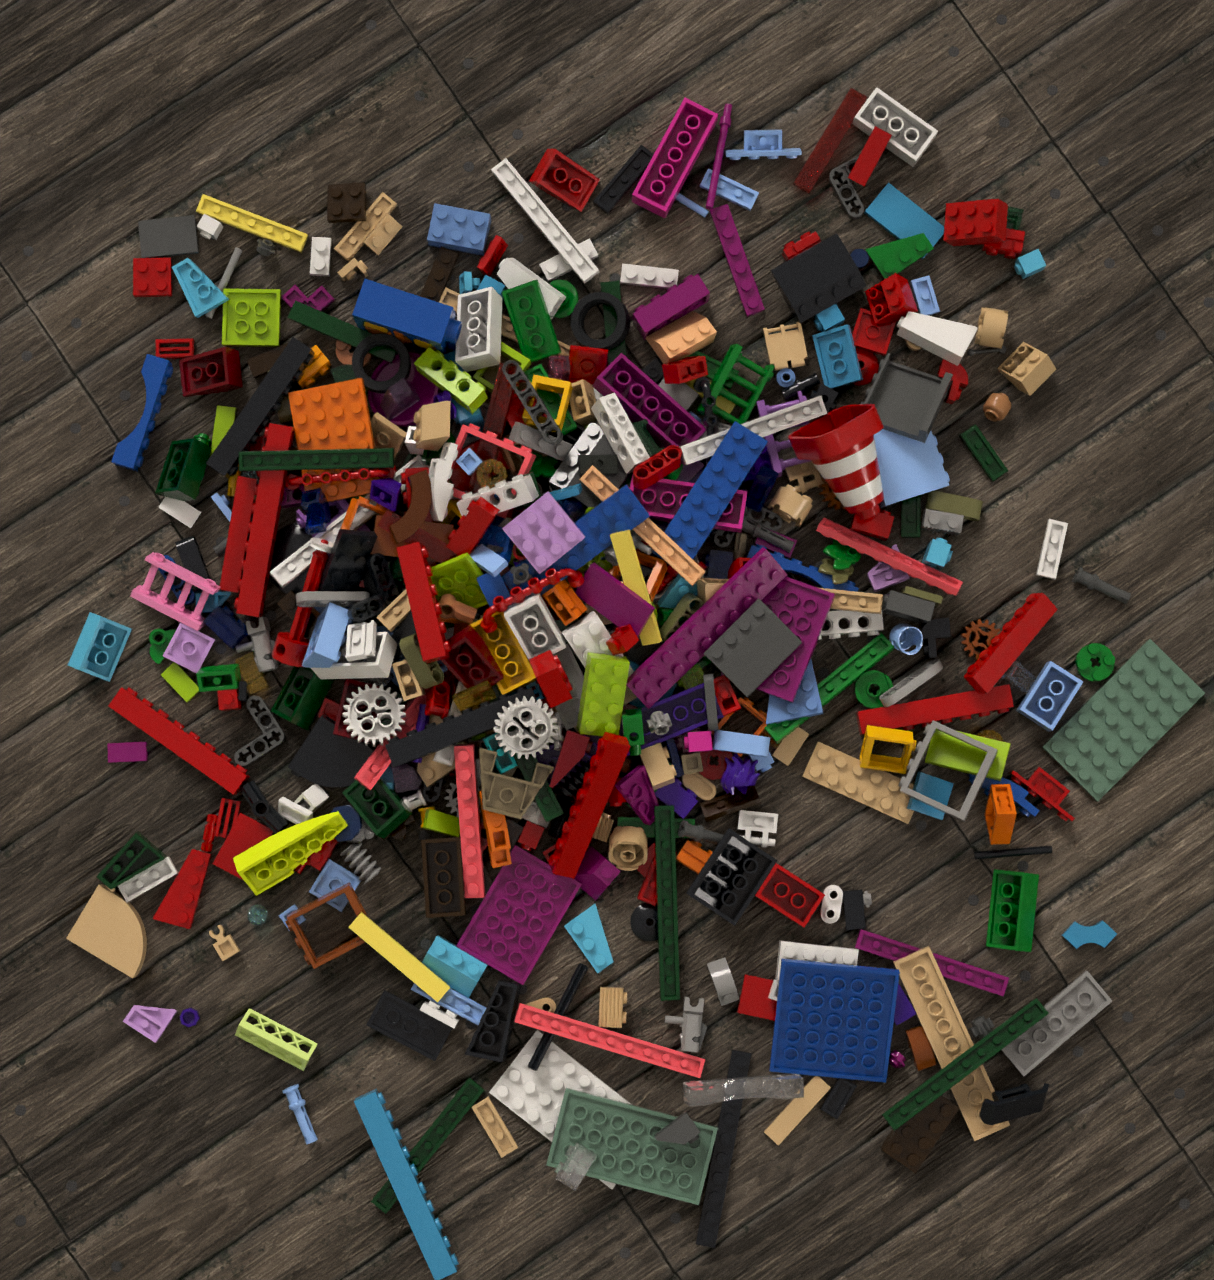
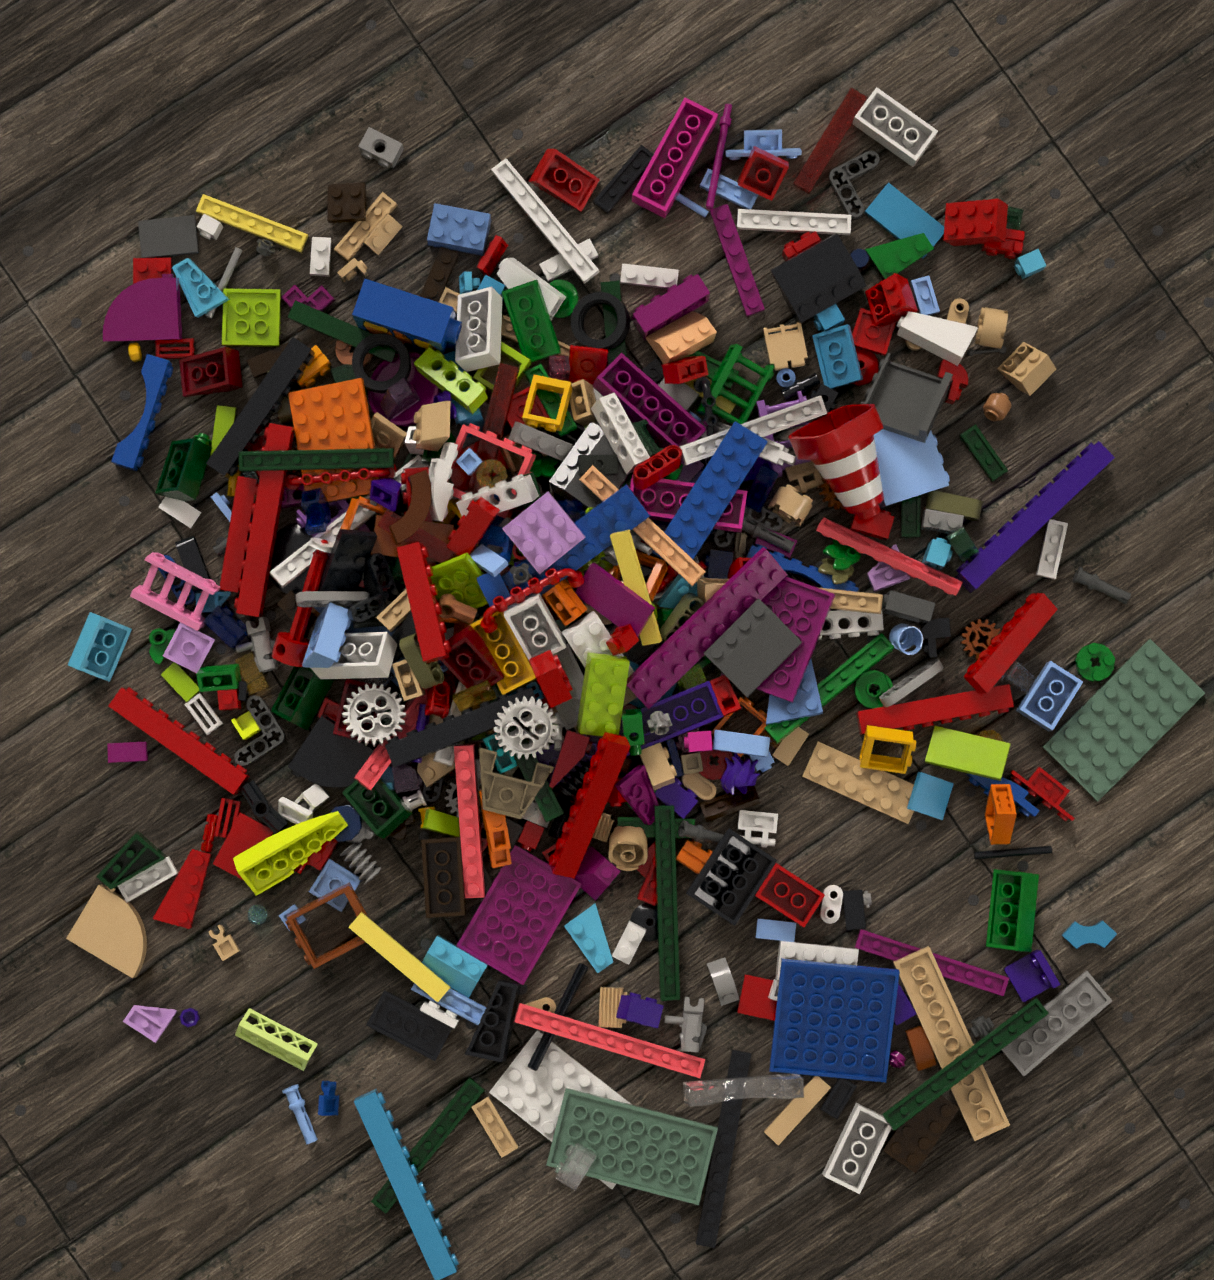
(135, 352): none -> yellow tile
(145, 311): none -> magenta brick
(213, 726): none -> white tile
(246, 725): none -> neon yellow panel
(329, 1101): none -> blue plate
(361, 640): white plate -> none
(374, 139): none -> light grey brick
(527, 394): dark grey beam -> none
(567, 492): dark azure tile -> none
(629, 942): none -> white plate
(639, 1011): none -> dark purple brick
(679, 1131): dark grey slope -> none
(710, 702): dark grey beam -> none
(763, 173): none -> red brick
(775, 930): none -> light blue tile
(777, 453): none -> white hinge
(793, 222): none -> white plate
(857, 1148): none -> white brick
(870, 156): red tile -> none
(937, 599): olive tile -> none
(956, 315): none -> tan plate
(962, 543): none -> clear green brick
(976, 786): light grey window -> none
(1013, 1107): black piece -> none
(1031, 975): none -> dark purple bracket
(1038, 512): none -> dark purple brick

